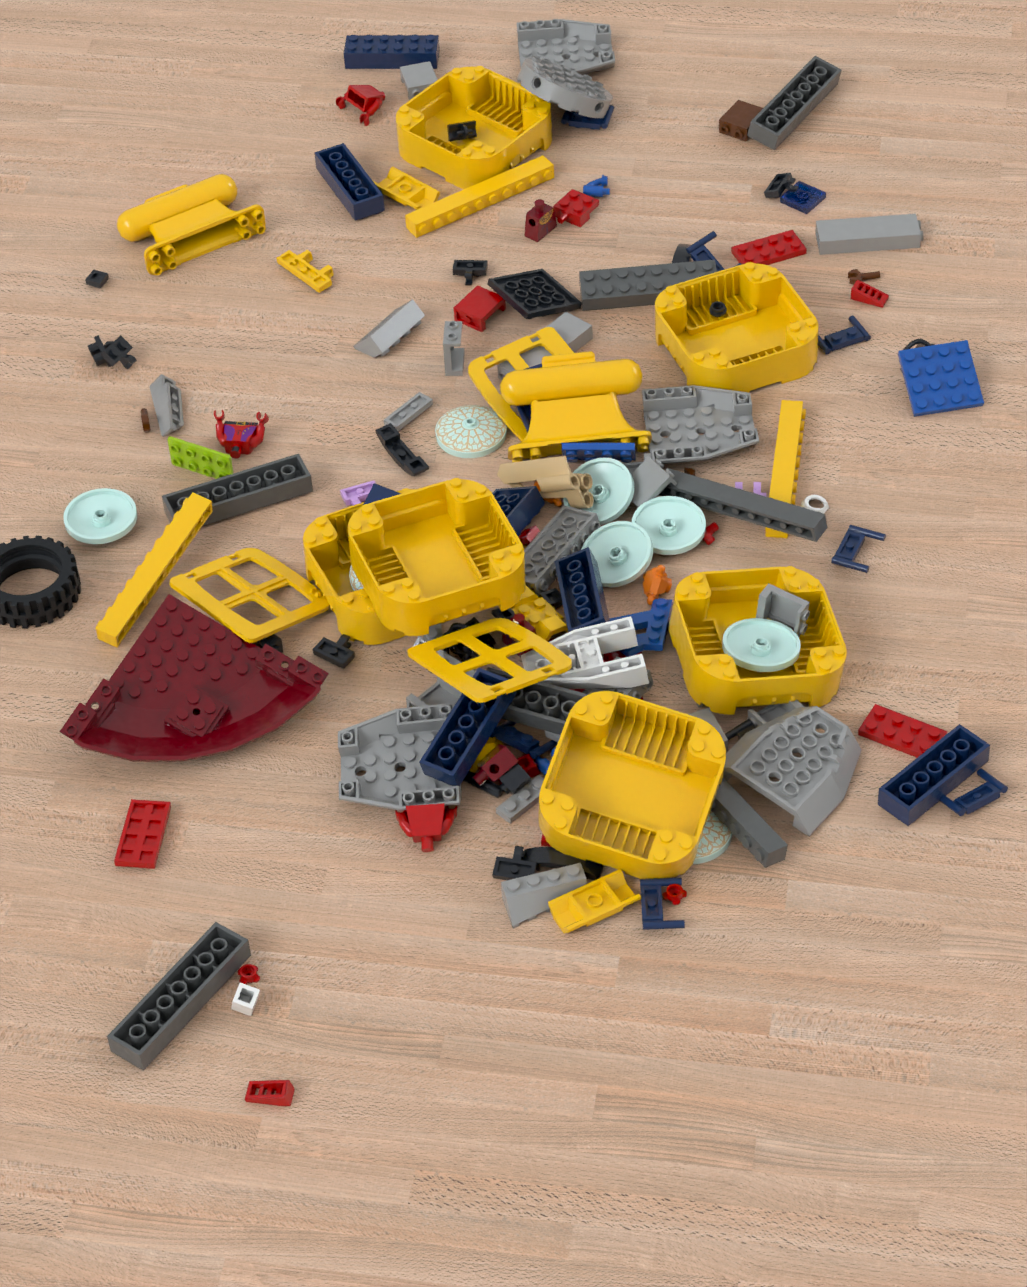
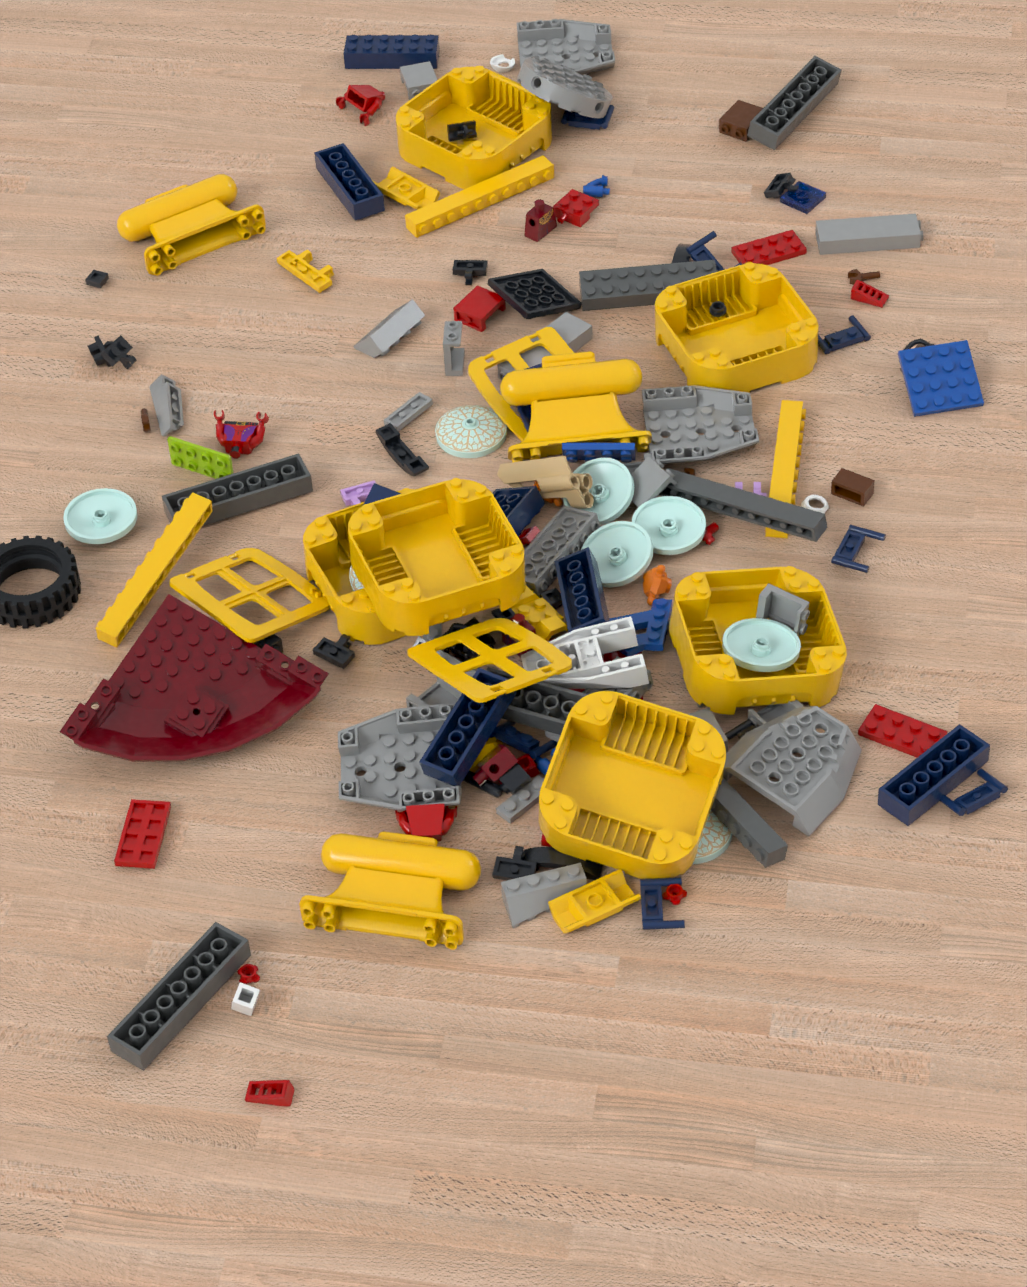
(392, 887): none -> yellow piece
(499, 59): none -> white piece
(852, 487): none -> reddish brown piece

